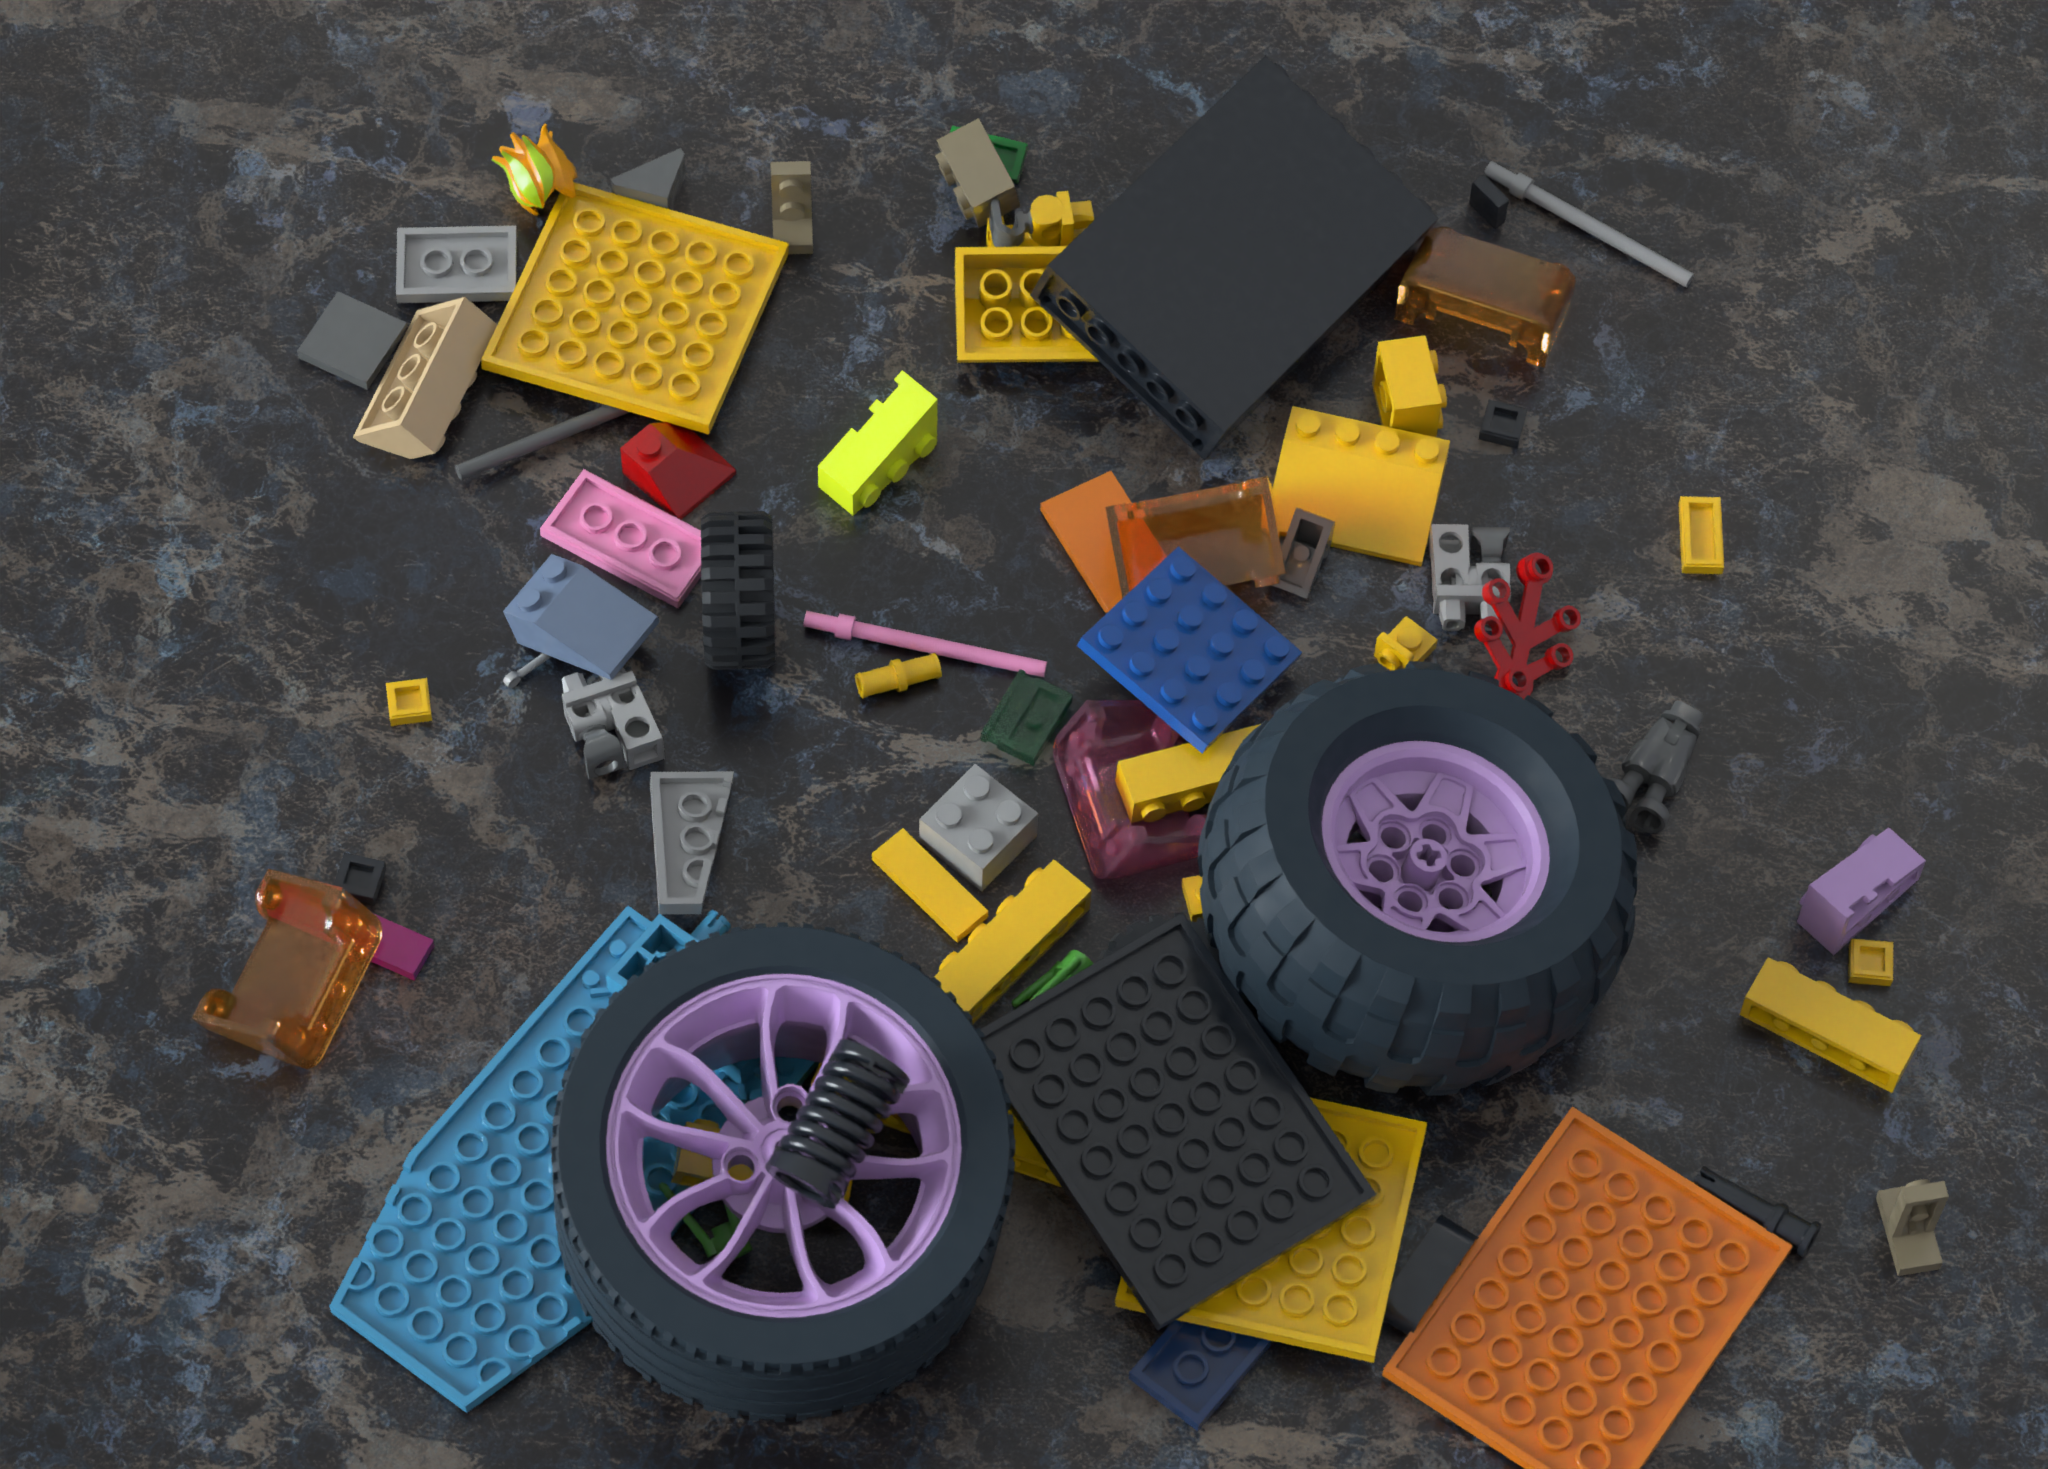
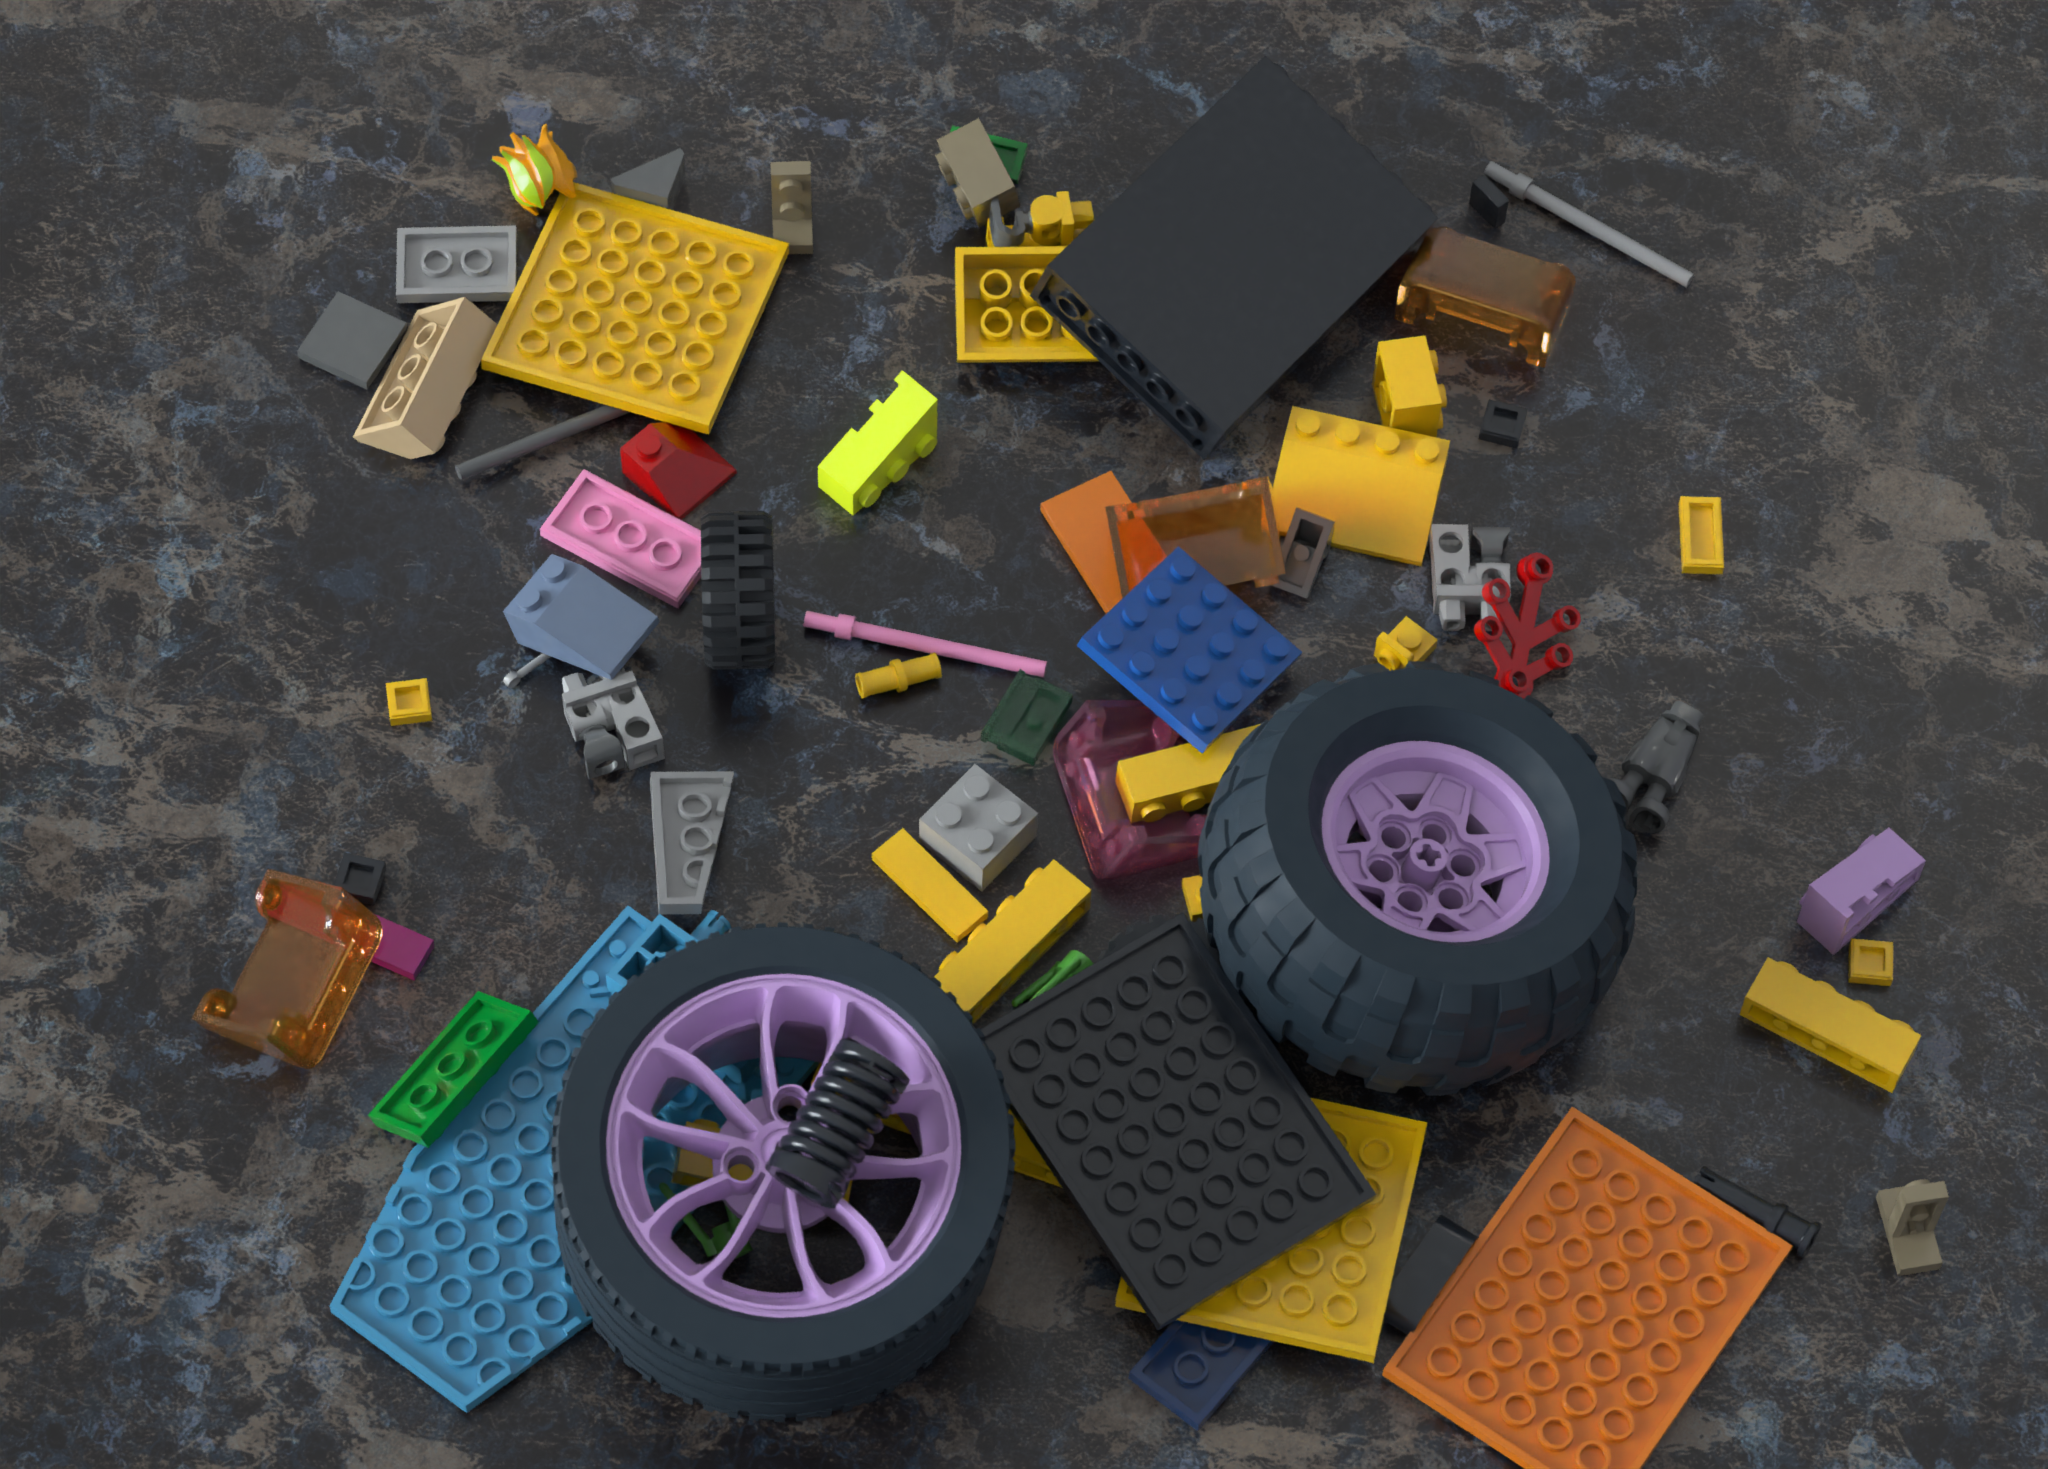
(453, 1069): none -> green plate

